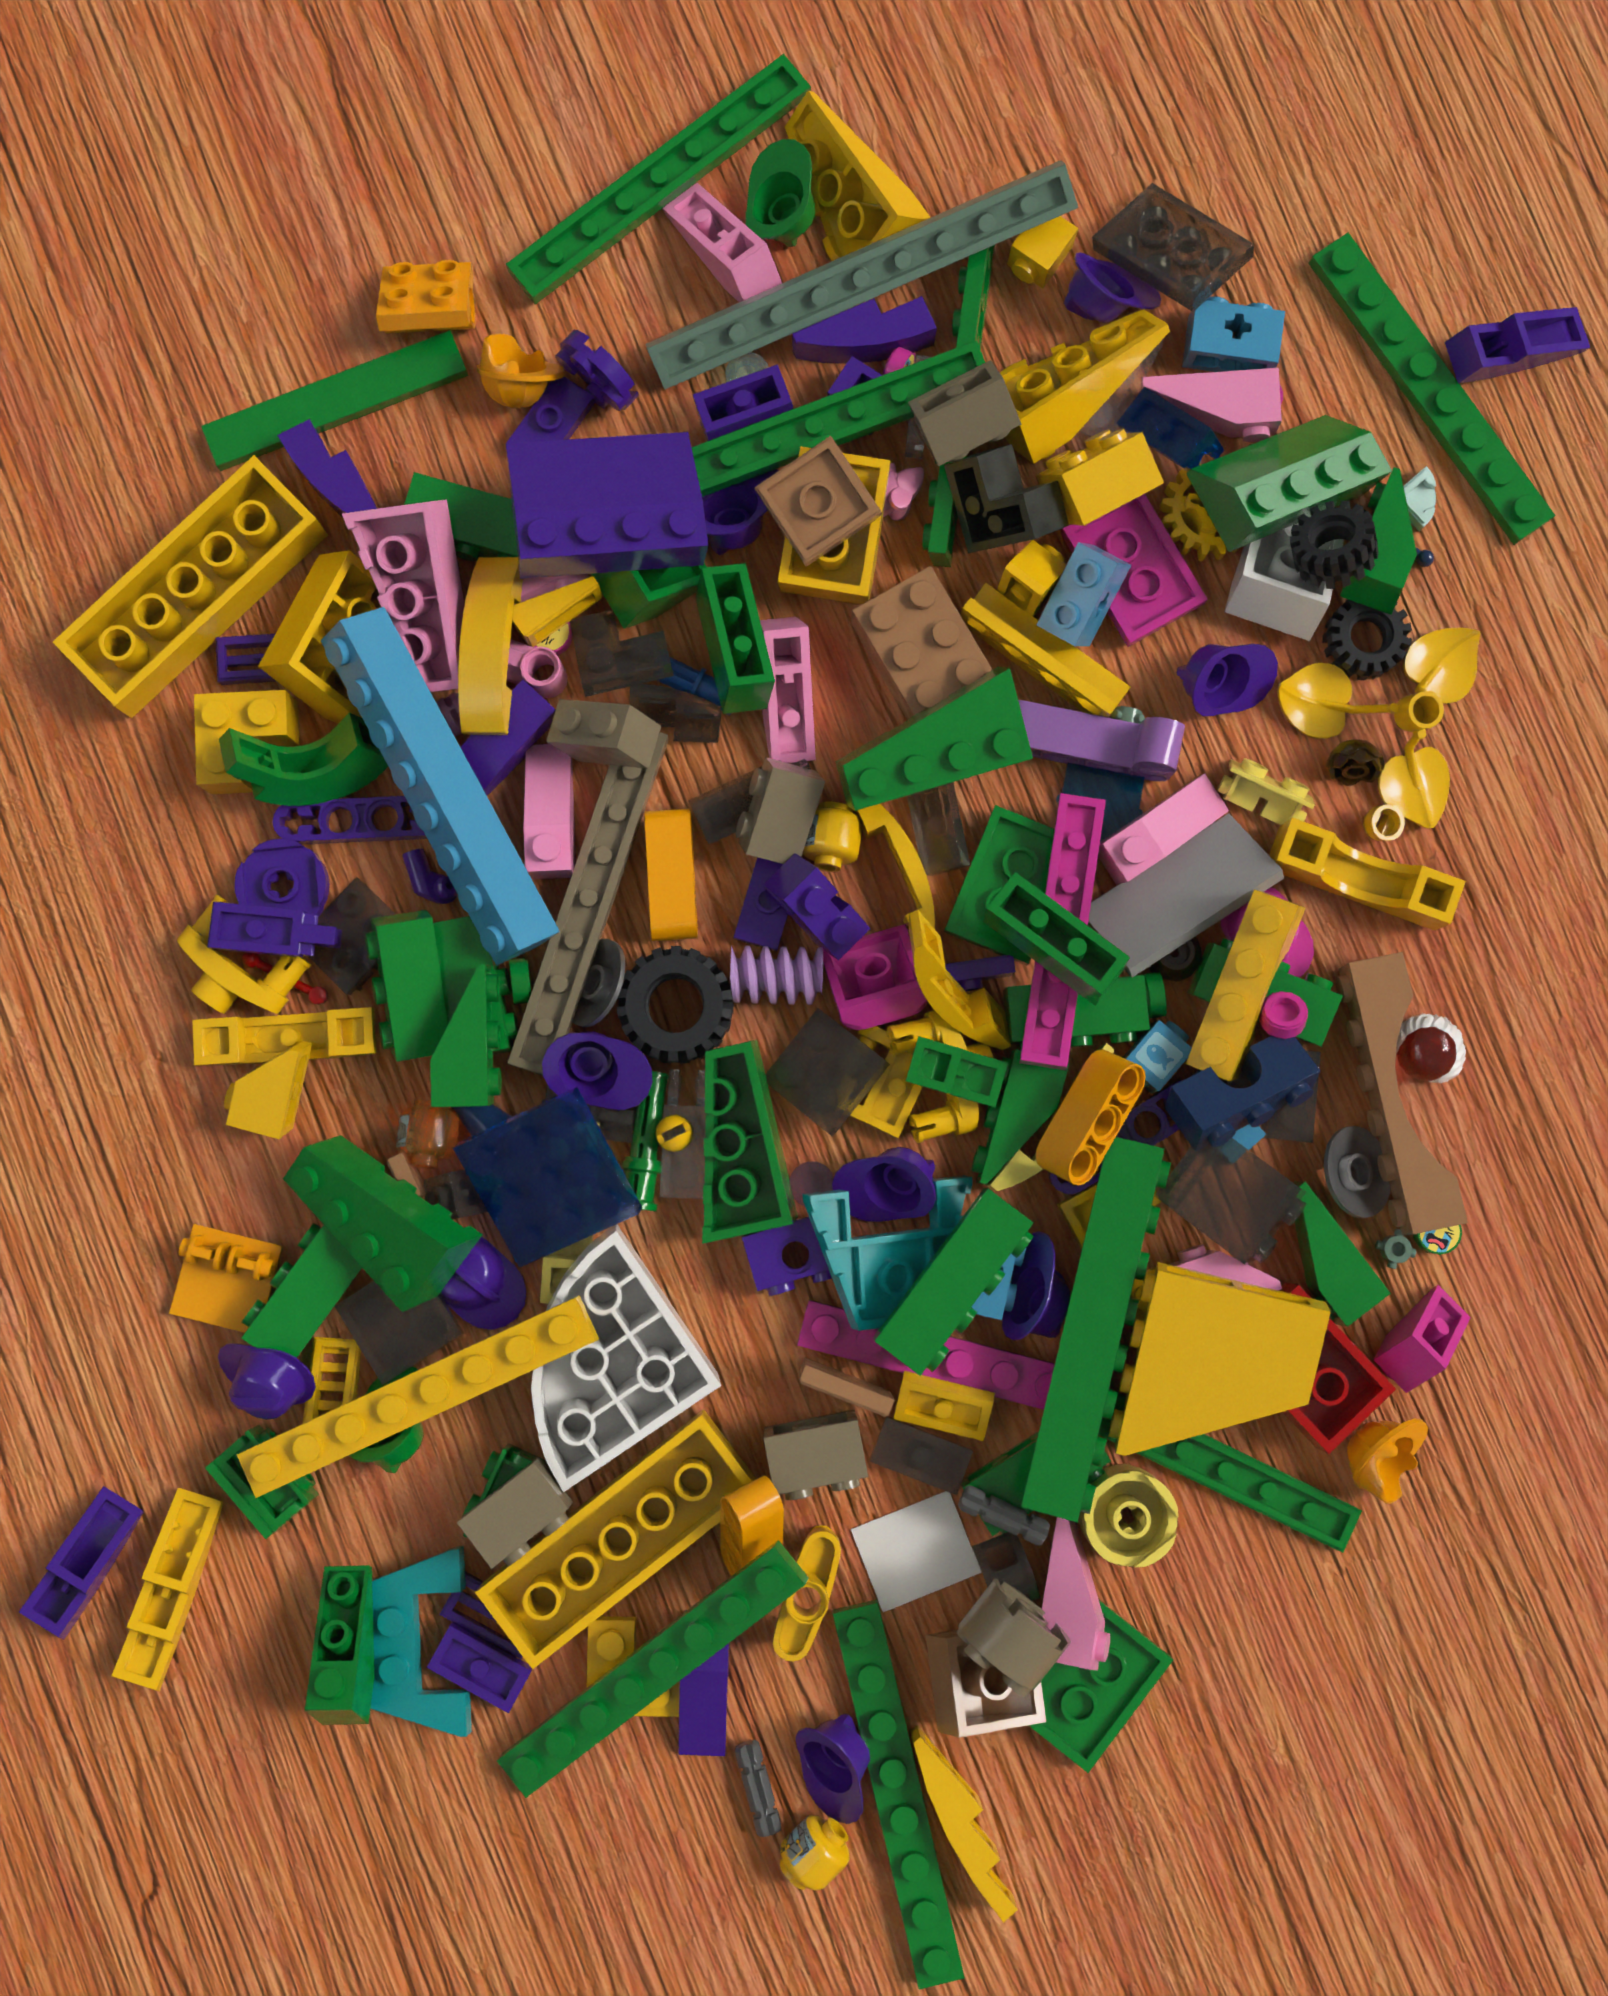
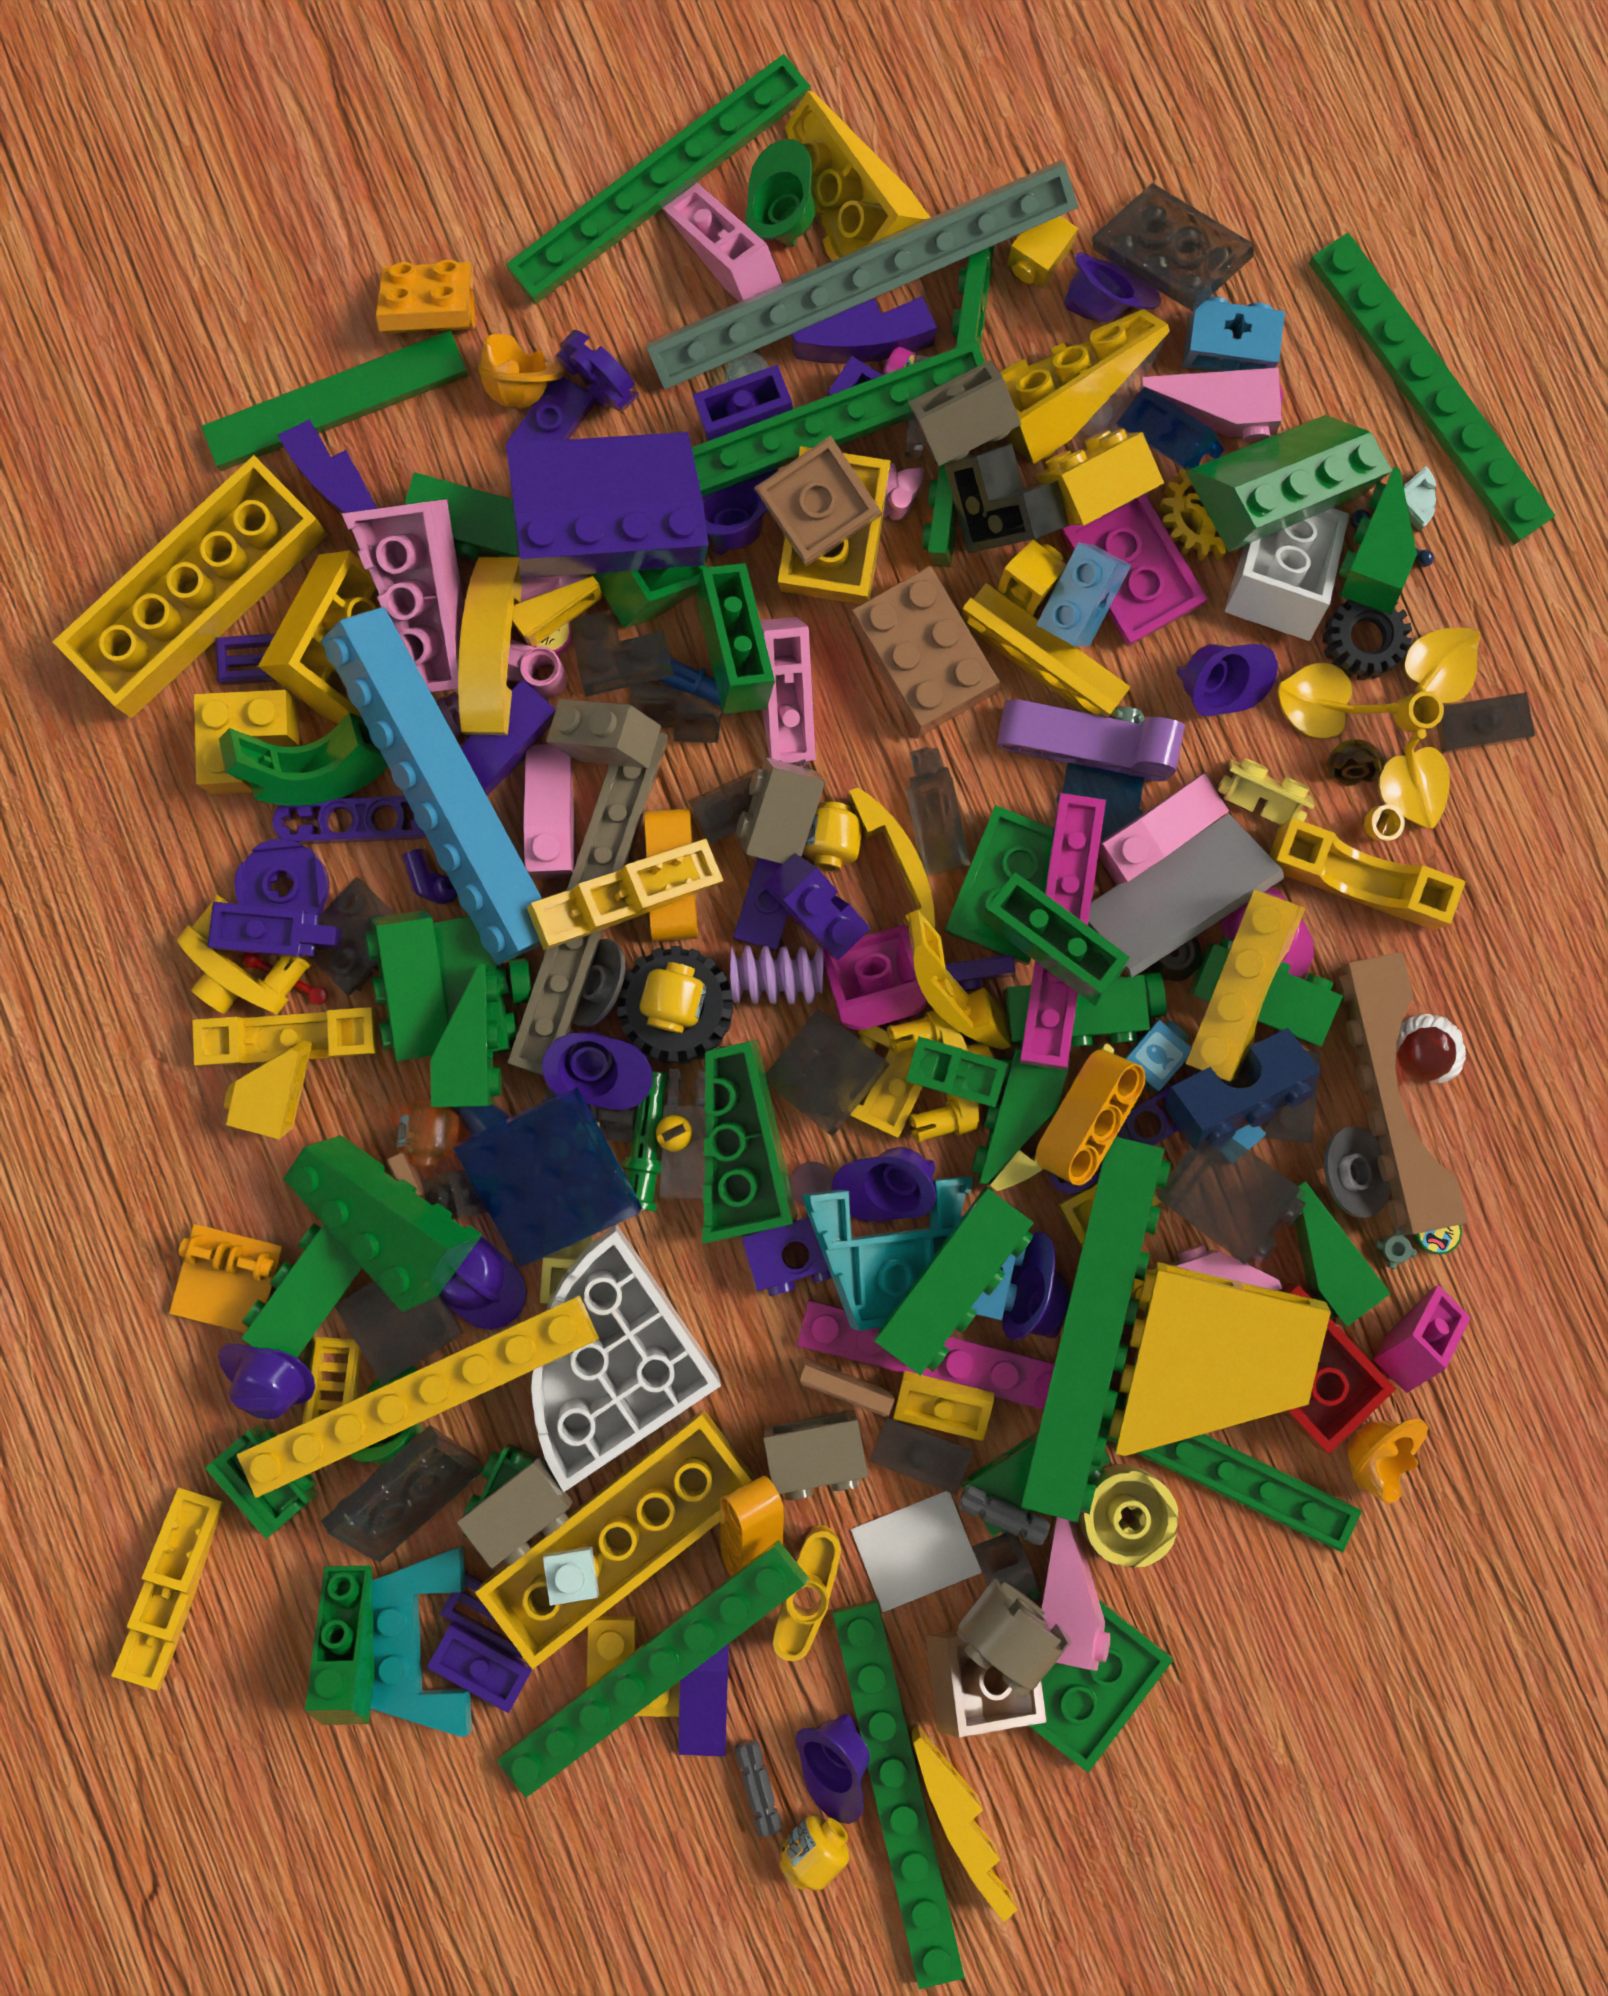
(82, 1563): dark purple slope -> none
(403, 1494): none -> clear smoke plate
(571, 1575): none -> light aqua plate
(624, 894): none -> yellow slope
(672, 998): none -> yellow head
(951, 741): green wedge -> none
(1283, 1015): dark pink tile -> none
(1338, 563): black tyre -> none
(1485, 723): none -> clear smoke plate
(1516, 343): dark purple slope -> none

